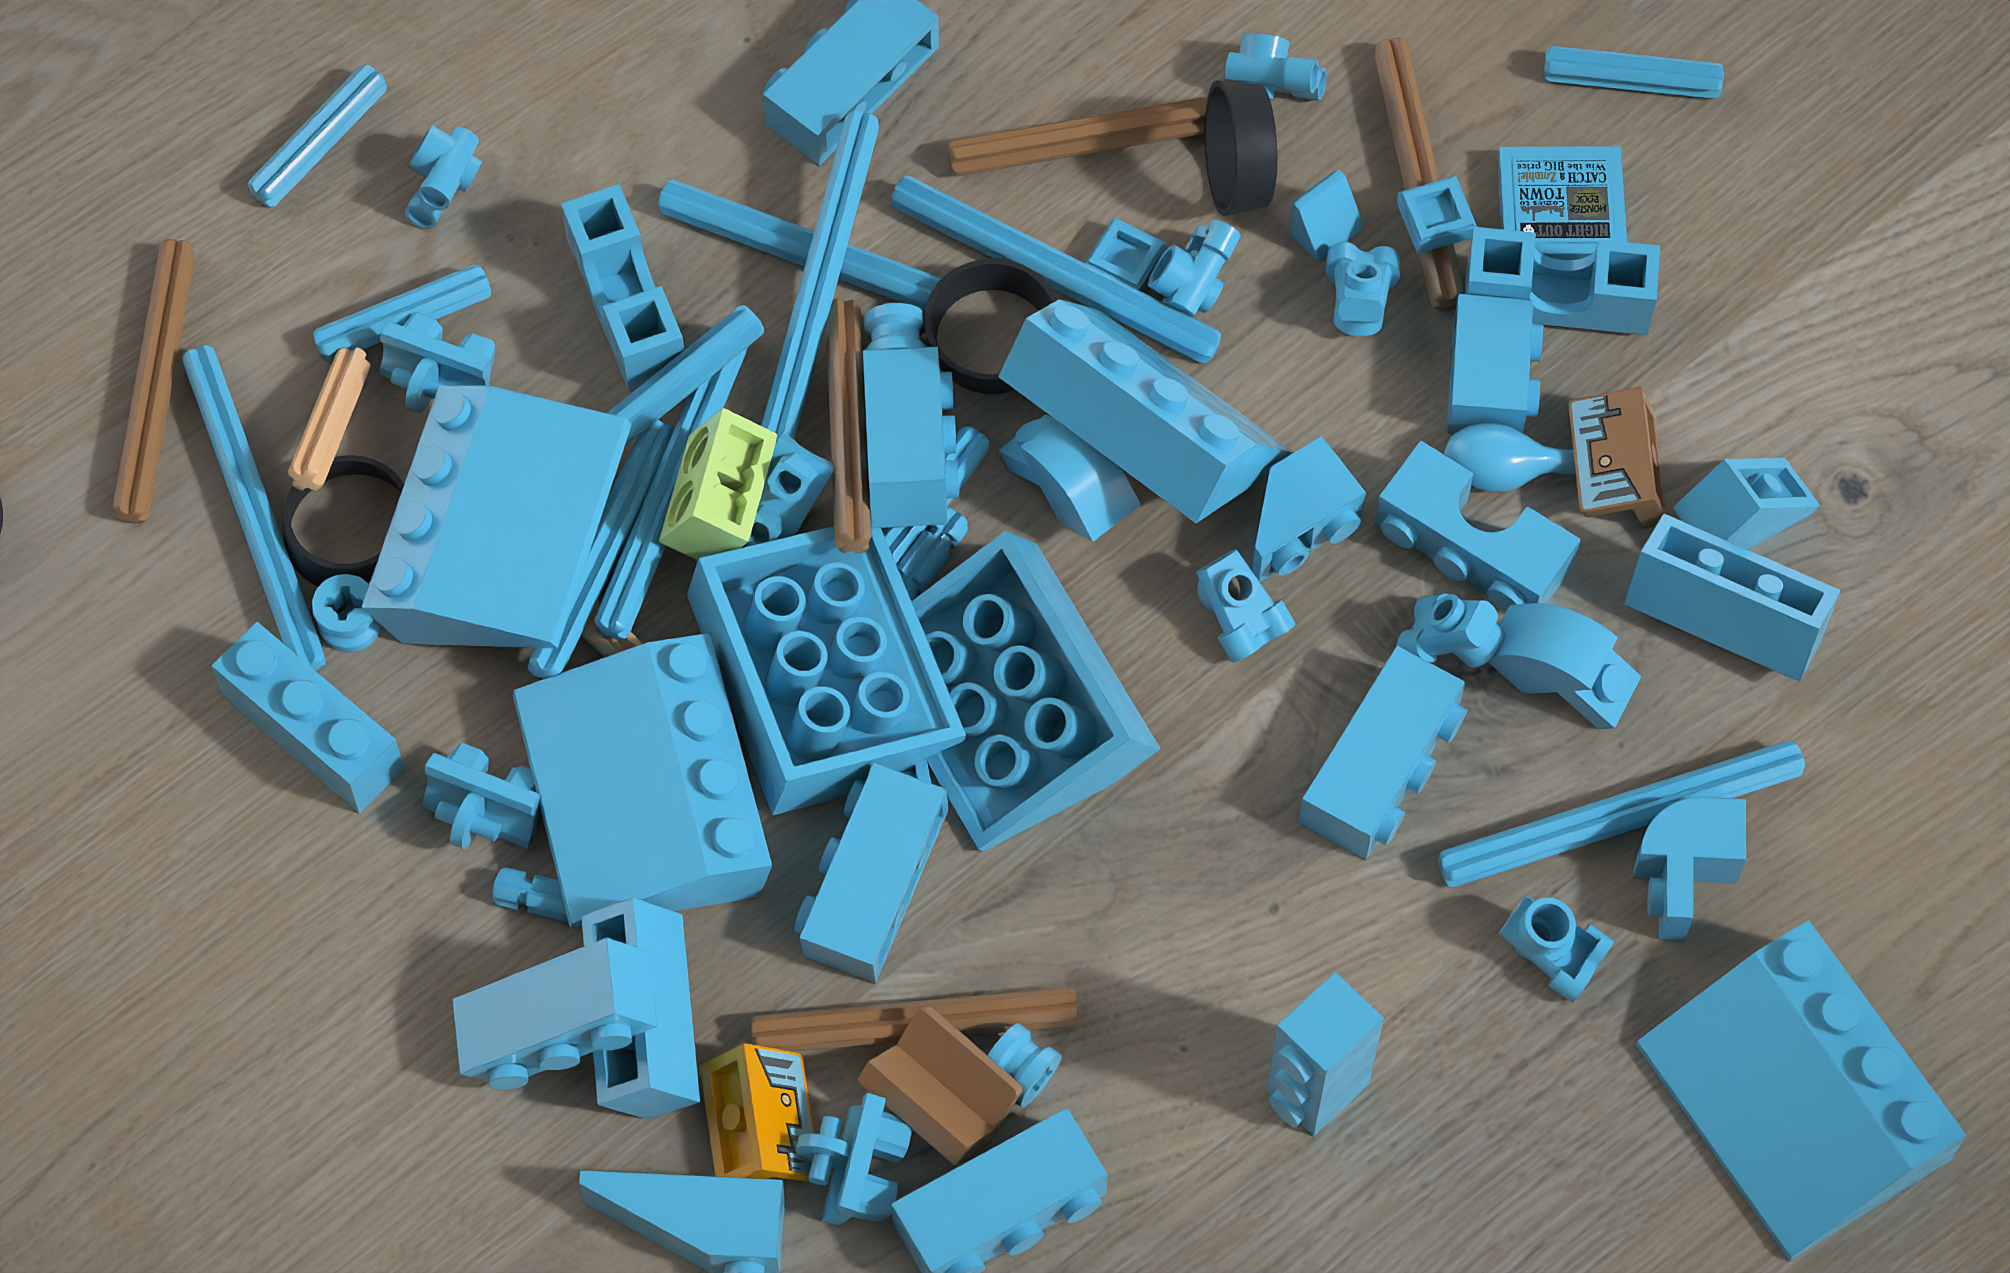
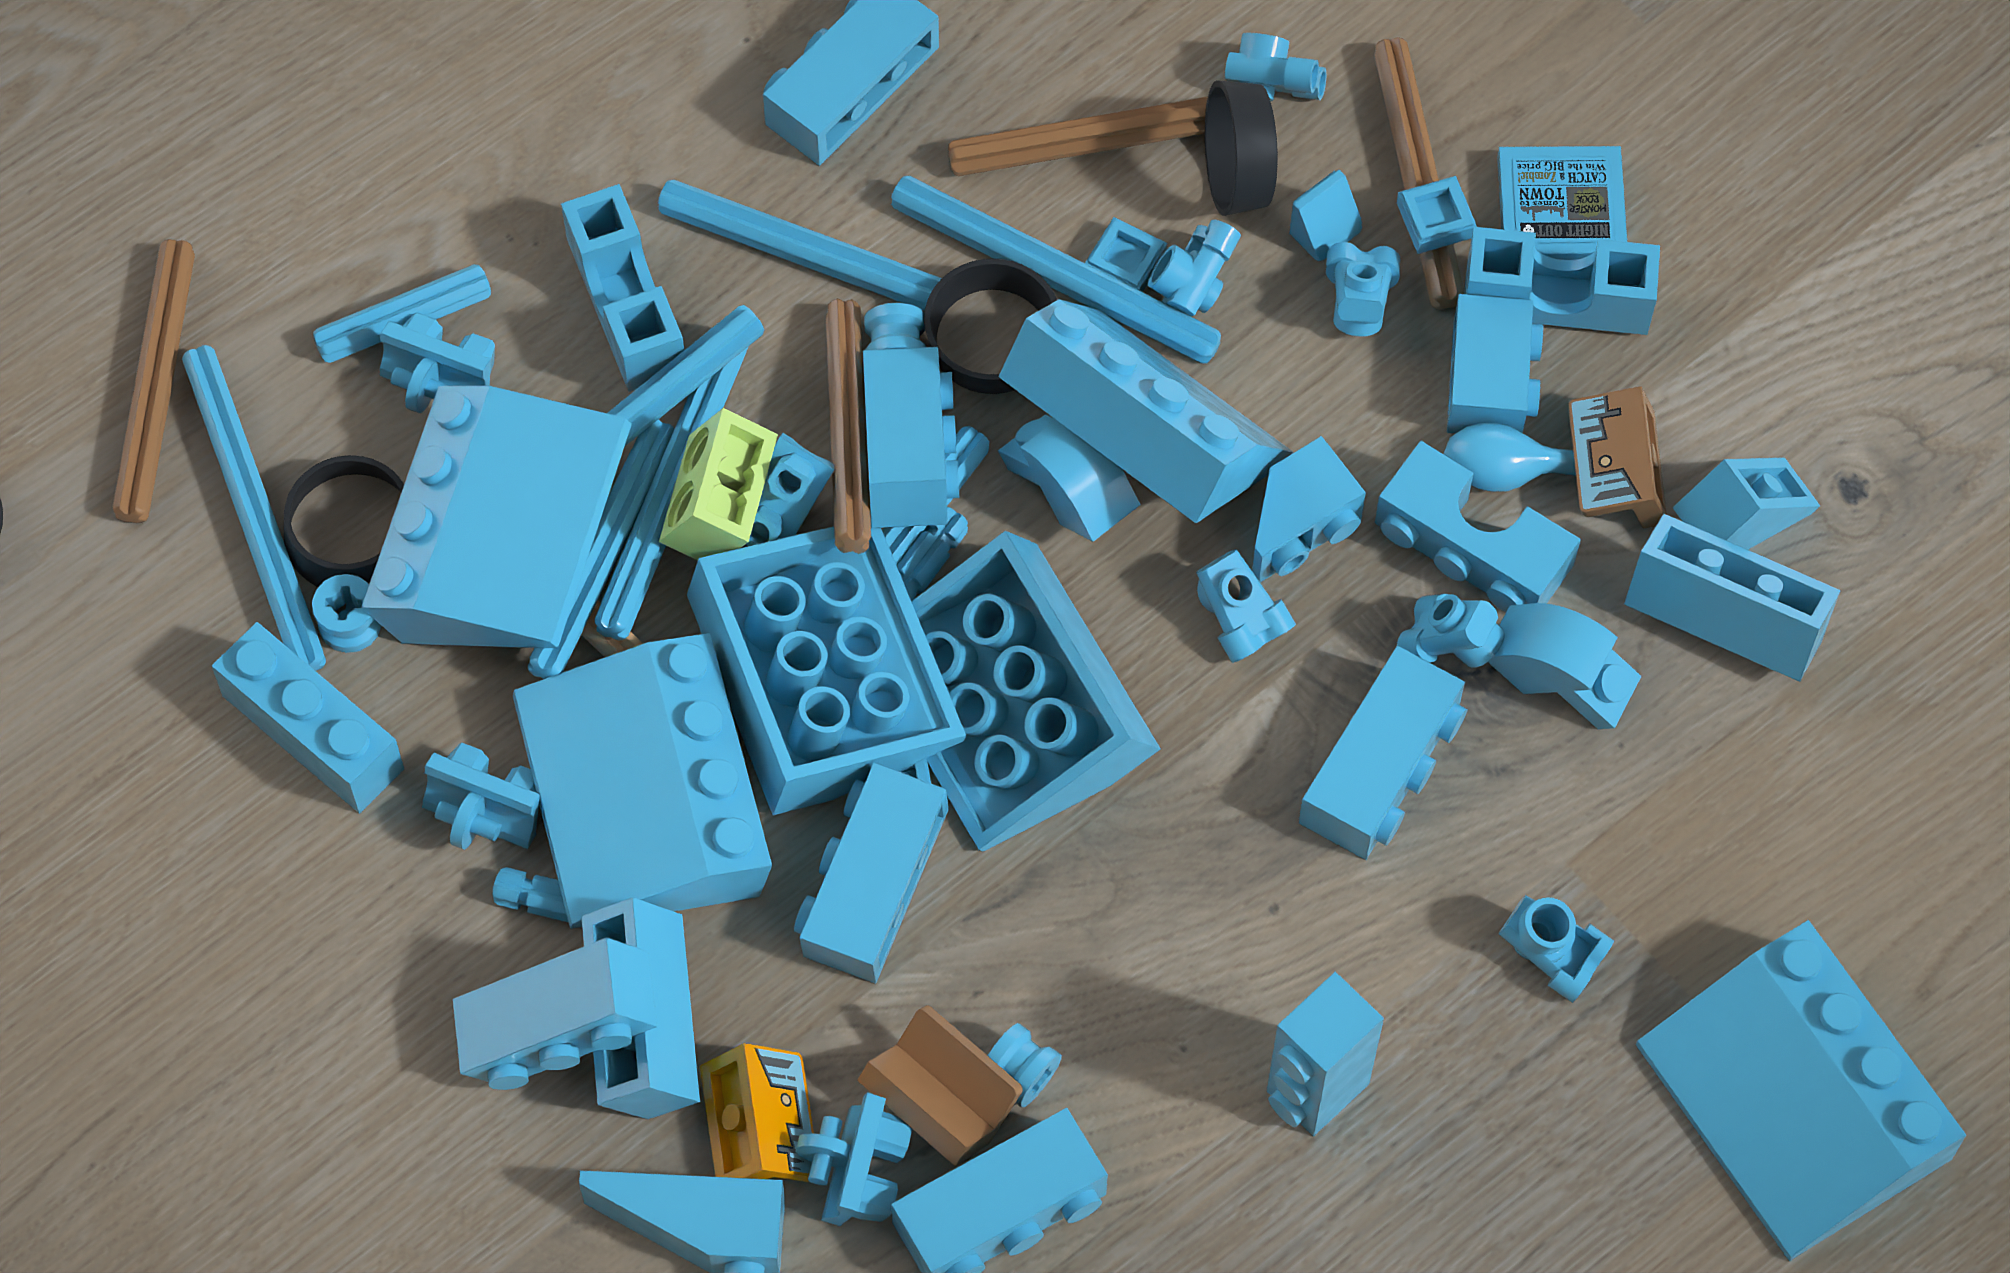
(317, 135): medium azure axle -> none
(329, 419): light nougat axle -> none
(447, 167): medium azure plate -> none
(821, 274): medium azure axle -> none
(888, 1021): medium nougat axle -> none
(1617, 814): medium azure axle -> none
(1633, 72): medium azure axle -> none
(1686, 844): medium azure brick -> none

